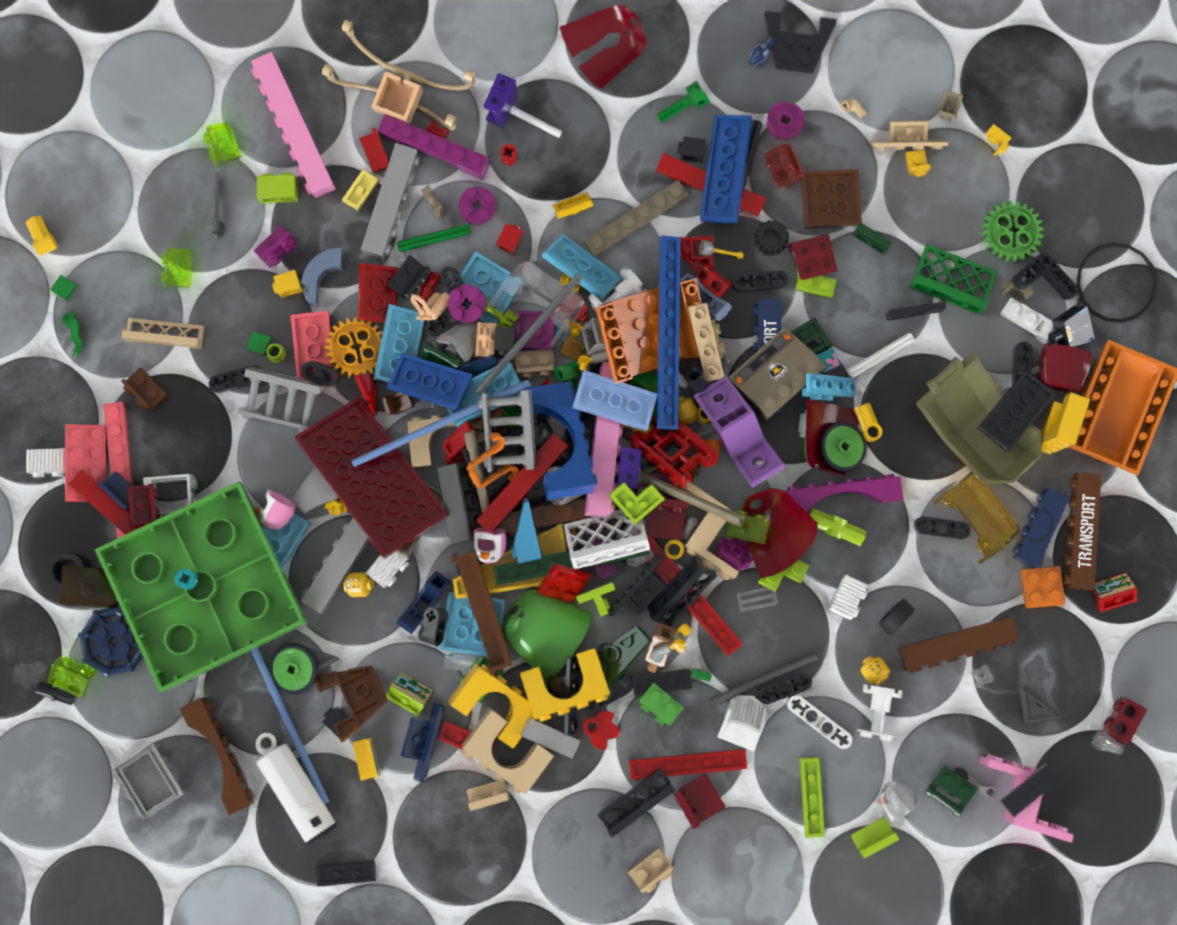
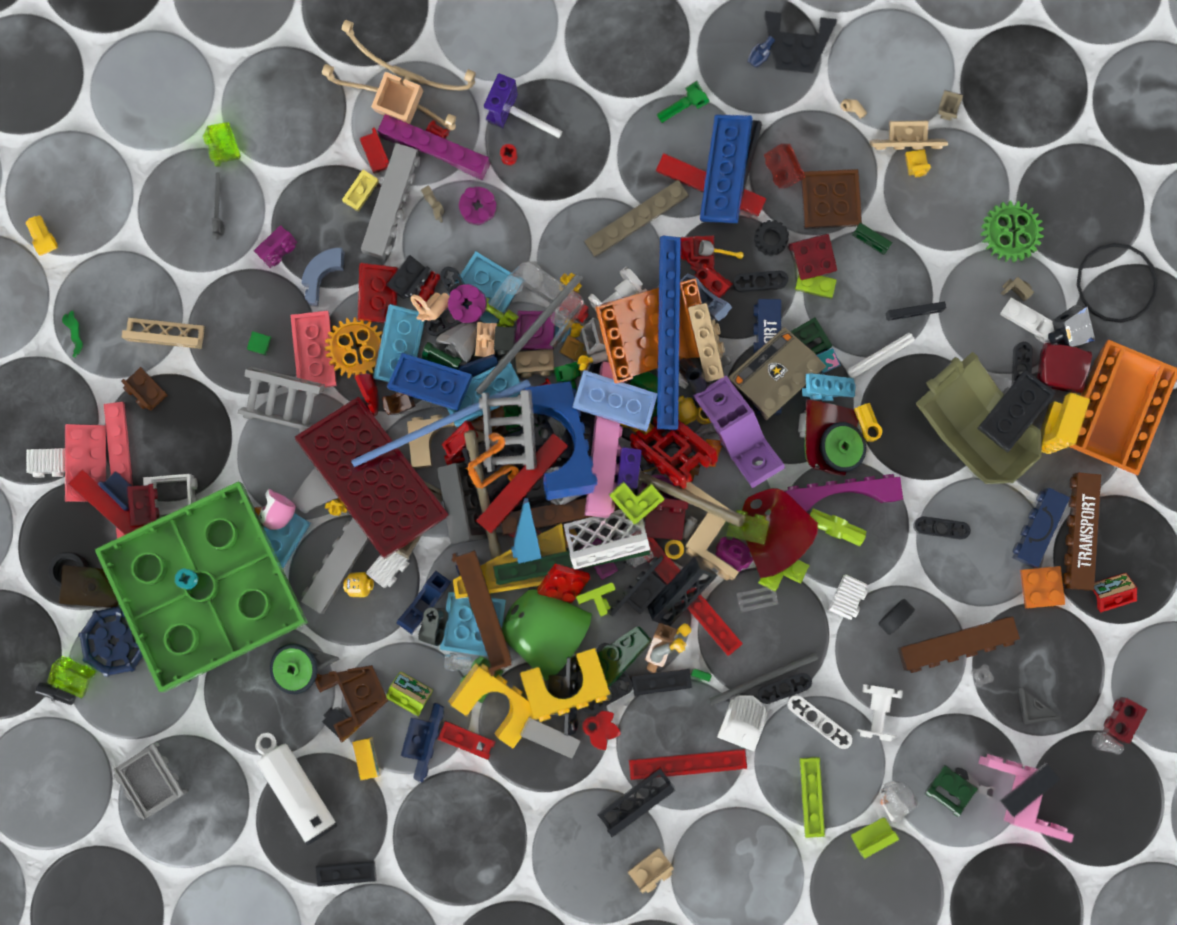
(63, 287): green tile -> none
(176, 268): clear neon green bracket -> none
(199, 717): reddish brown arch -> none
(224, 387): black beam -> none
(277, 188): lime brick -> none
(280, 357): lime piece -> none
(287, 284): yellow brick -> none
(289, 725): medium blue piece -> none
(293, 125): bright pink brick -> none
(321, 375): black plate -> none
(433, 238): green axle -> none
(487, 795): tan bracket -> none
(489, 546): piece -> none
(510, 238): red brick -> none
(519, 775): tan arch -> none
(572, 205): yellow plate -> none
(574, 259): medium azure tile -> none
(592, 29): dark red piece -> none
(660, 704): bright green bracket -> none
(692, 149): black brick -> none
(698, 800): dark red bracket -> none
(786, 110): magenta plate -> none
(875, 670): yellow head -> none
(952, 294): green fence -> none
(983, 512): clear yellow windscreen -> none
(999, 137): yellow bracket -> none
(1046, 270): black beam -> none

